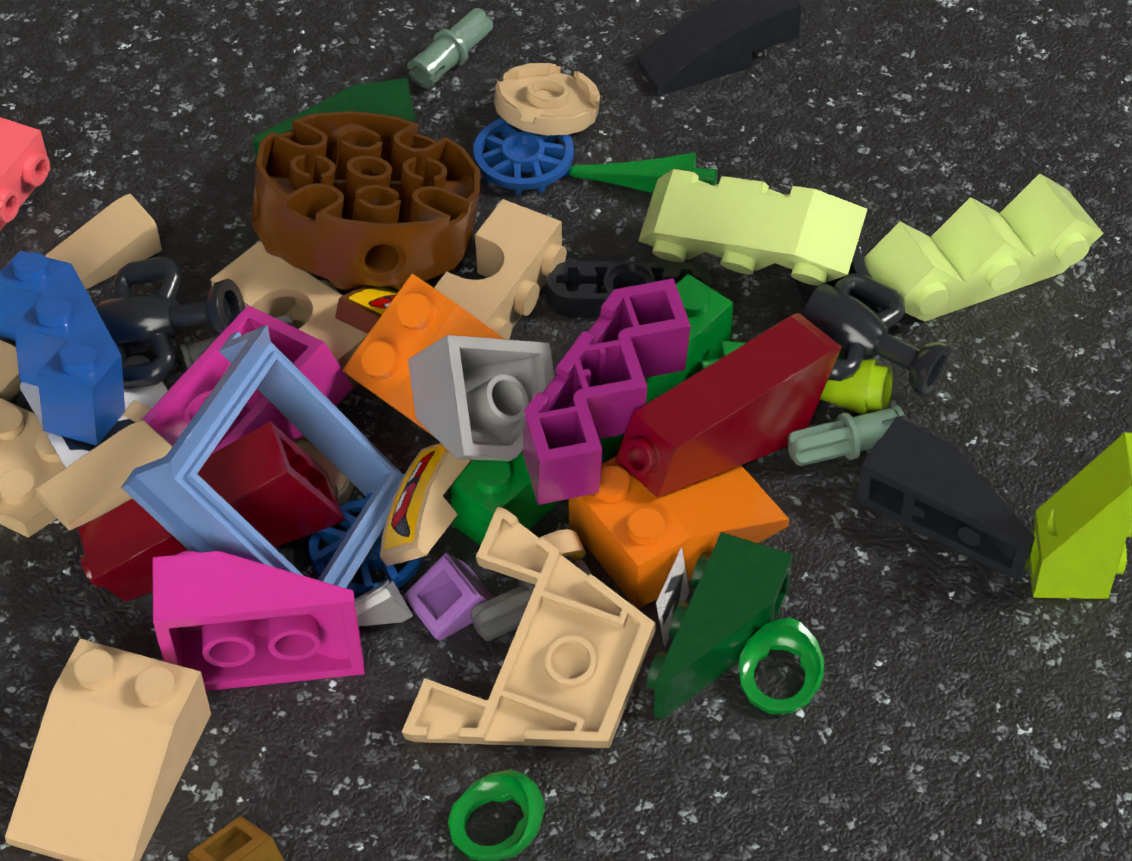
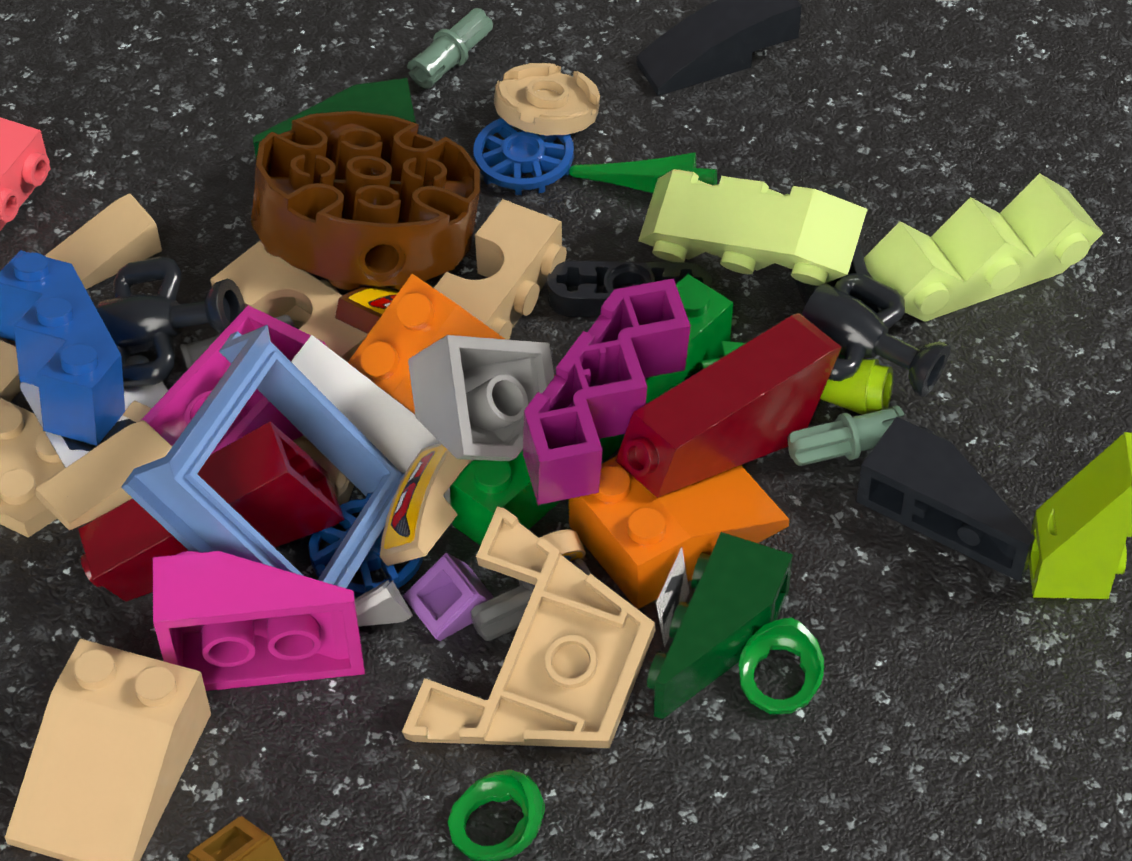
(367, 406): none -> white sticker

